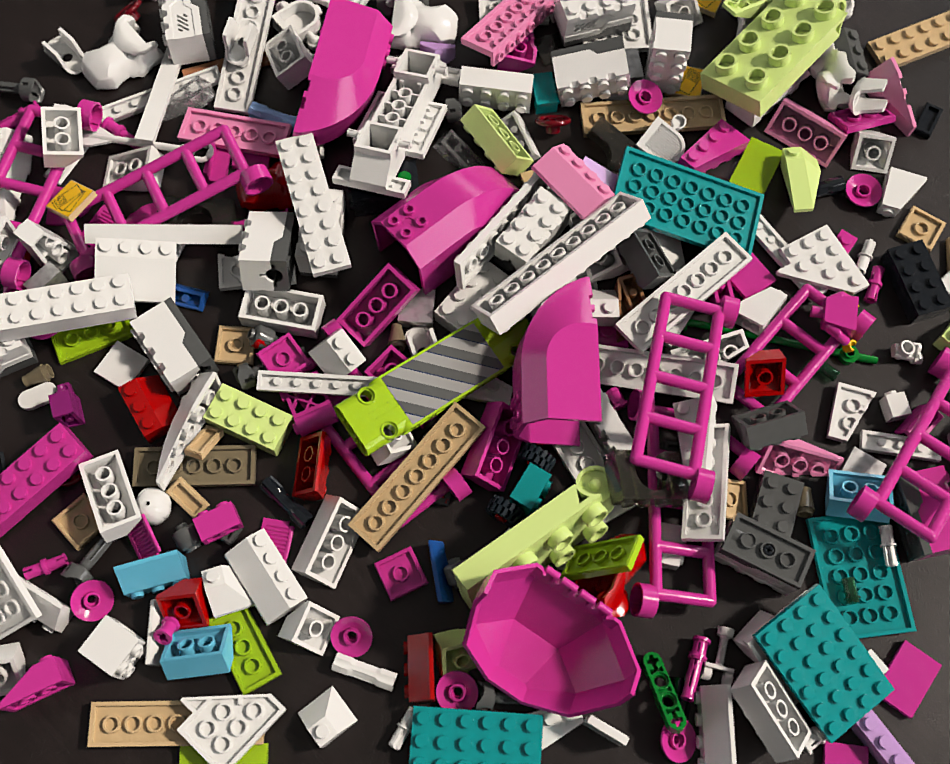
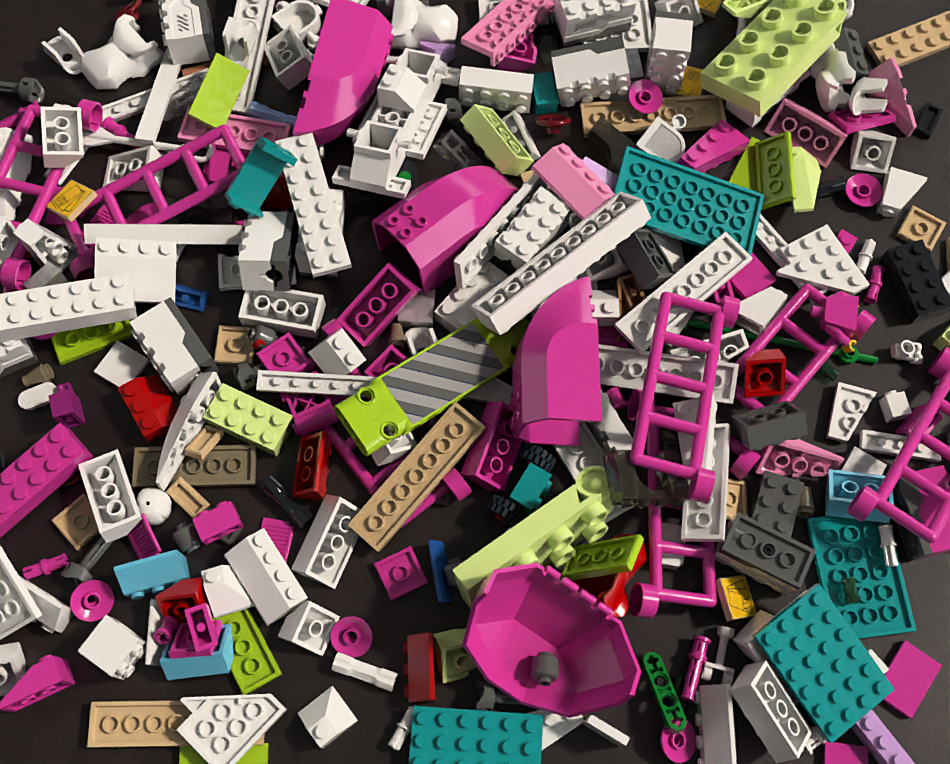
(183, 643): none -> dark pink tile
(201, 627): none -> dark pink slope
(218, 92): none -> lime tile
(258, 176): none -> teal panel
(400, 89): none -> white slope
(446, 691): dark pink dish -> none
(544, 668): none -> dark grey head
(735, 597): none -> yellow tile
(775, 169): none -> lime tile

